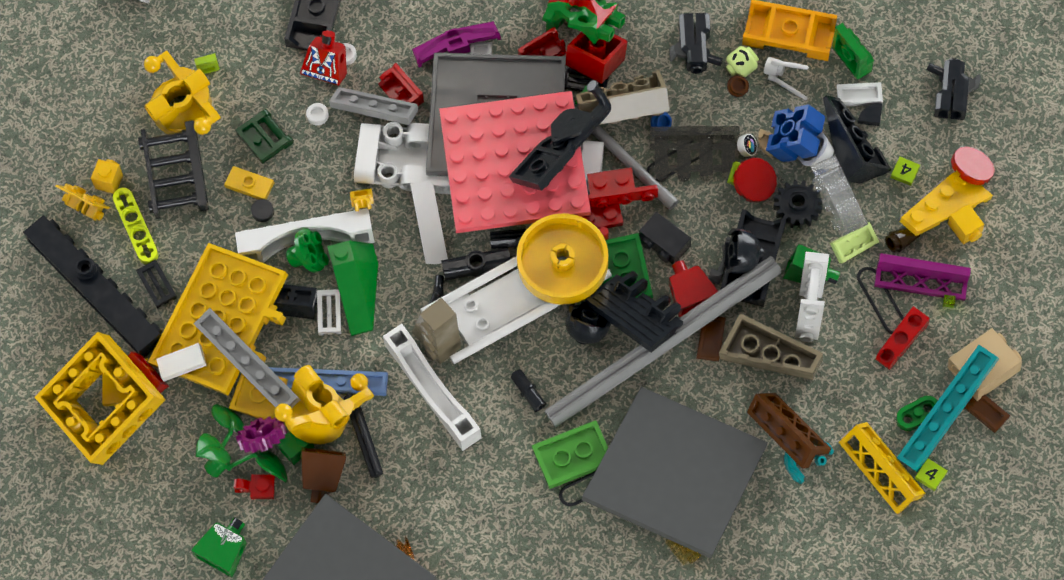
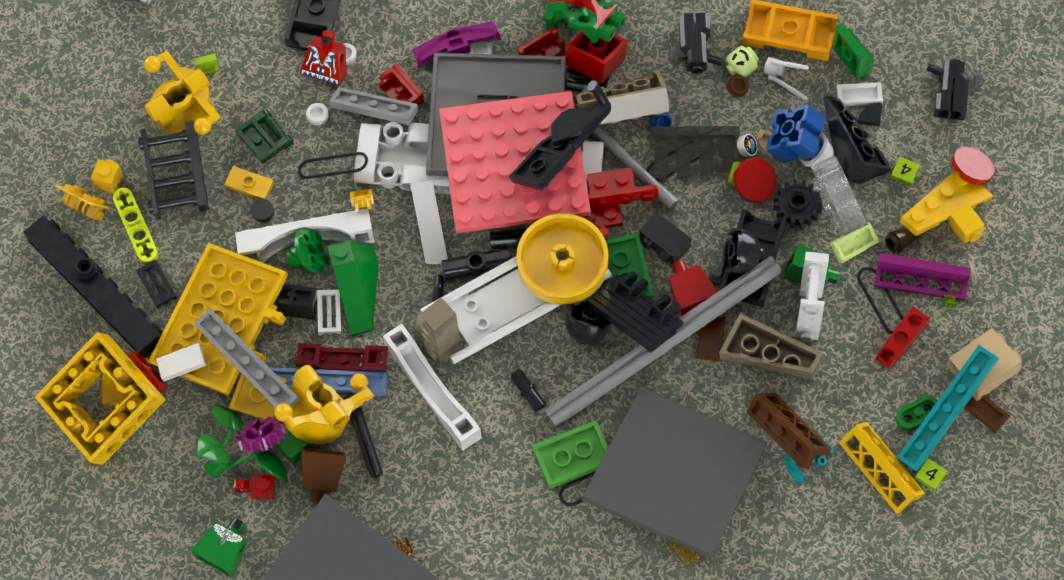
(332, 173): none -> black piece
(350, 359): none -> dark red slope

